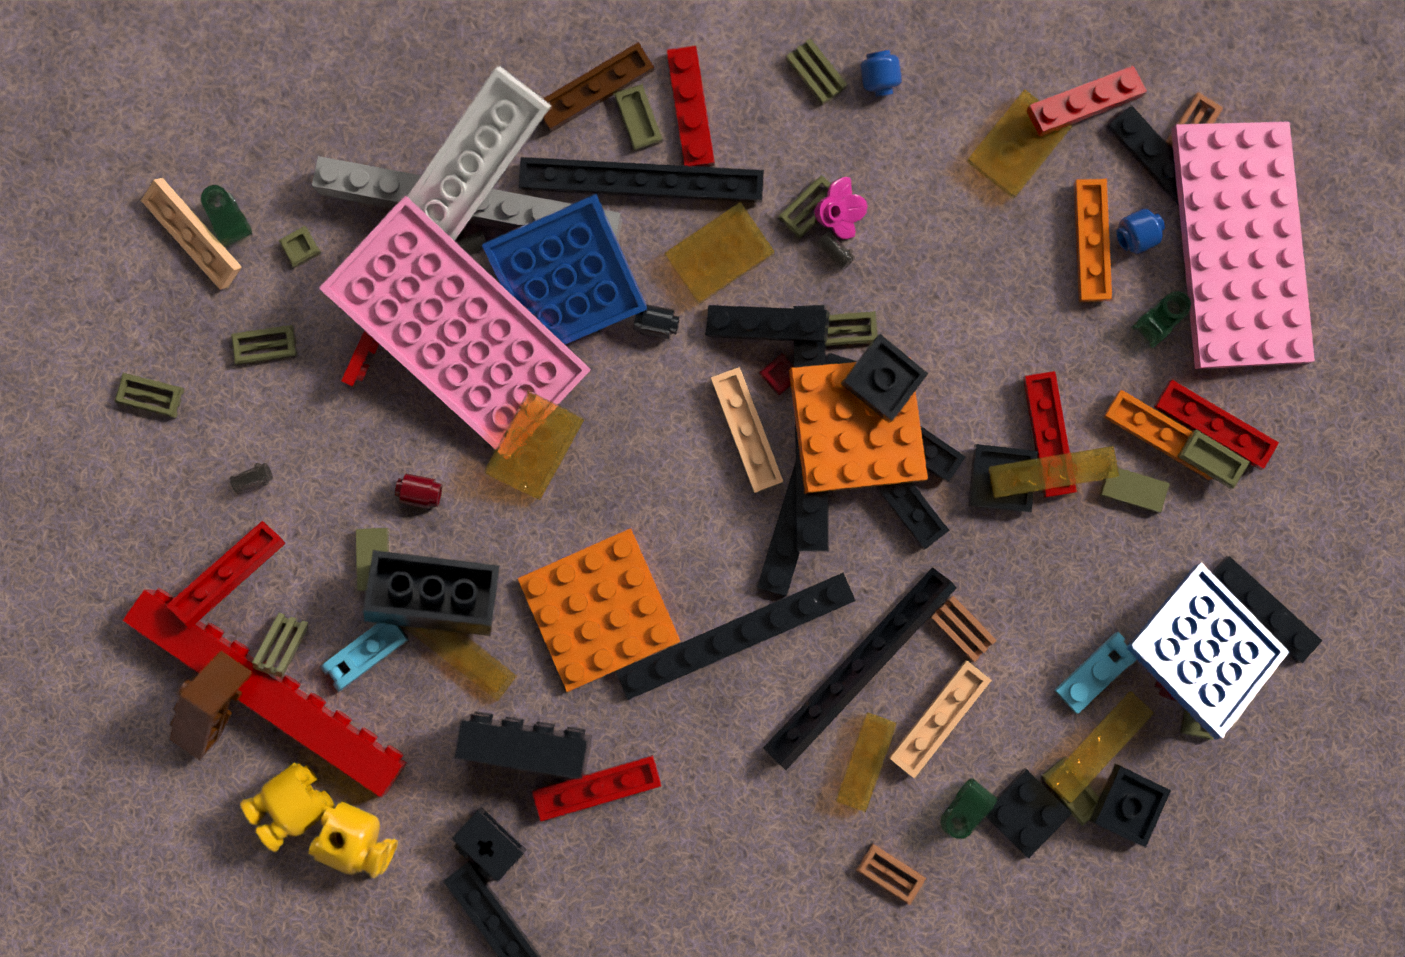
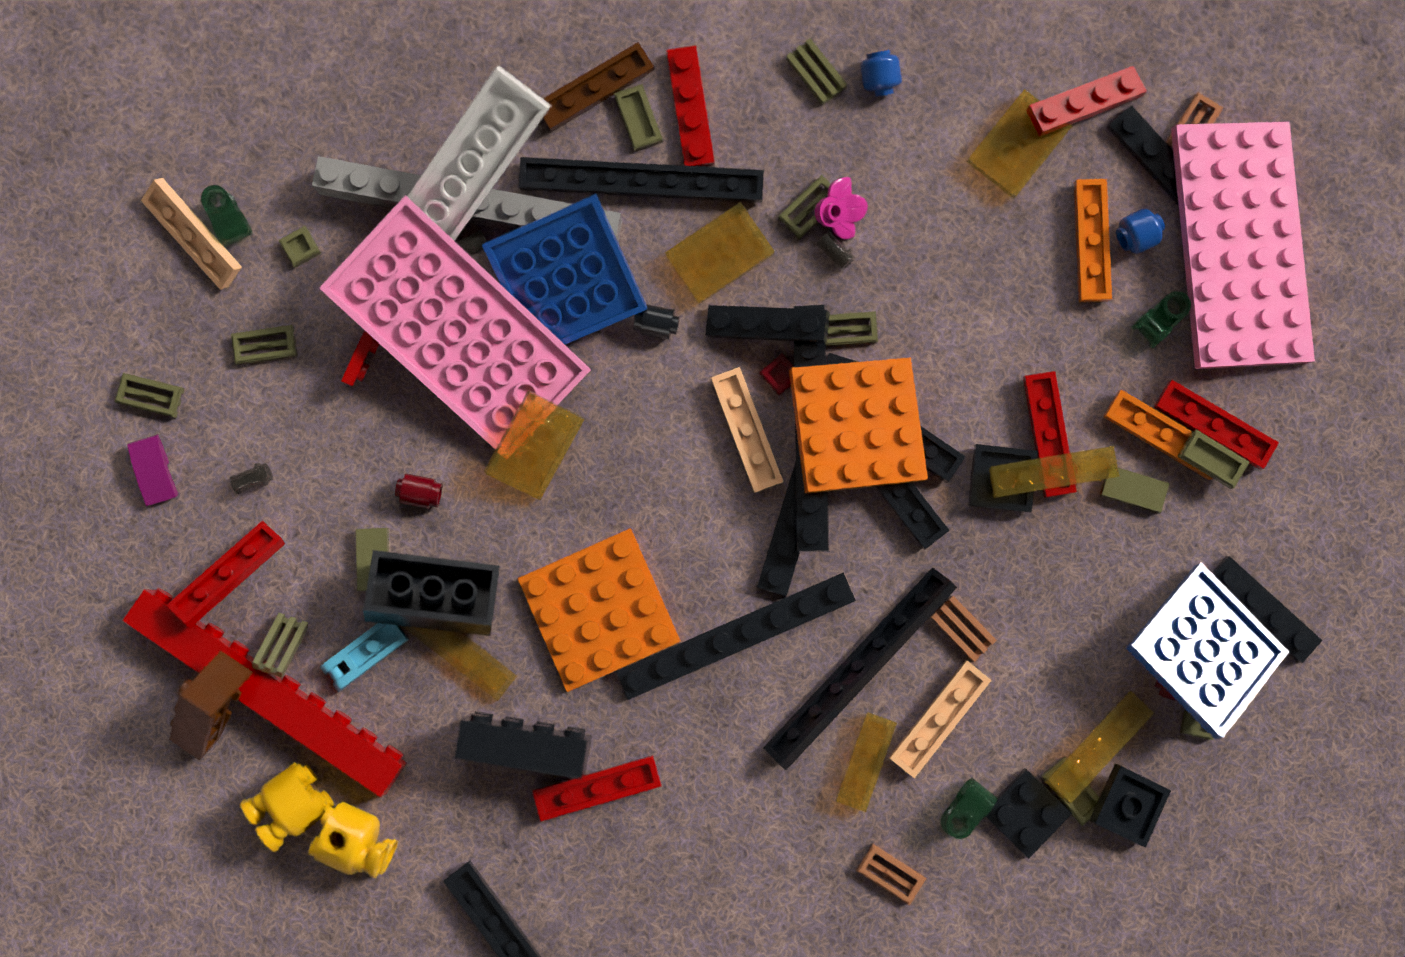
(151, 470): none -> magenta slope
(484, 828): black brick -> none
(884, 378): black plate -> none
(1095, 674): medium azure plate -> none

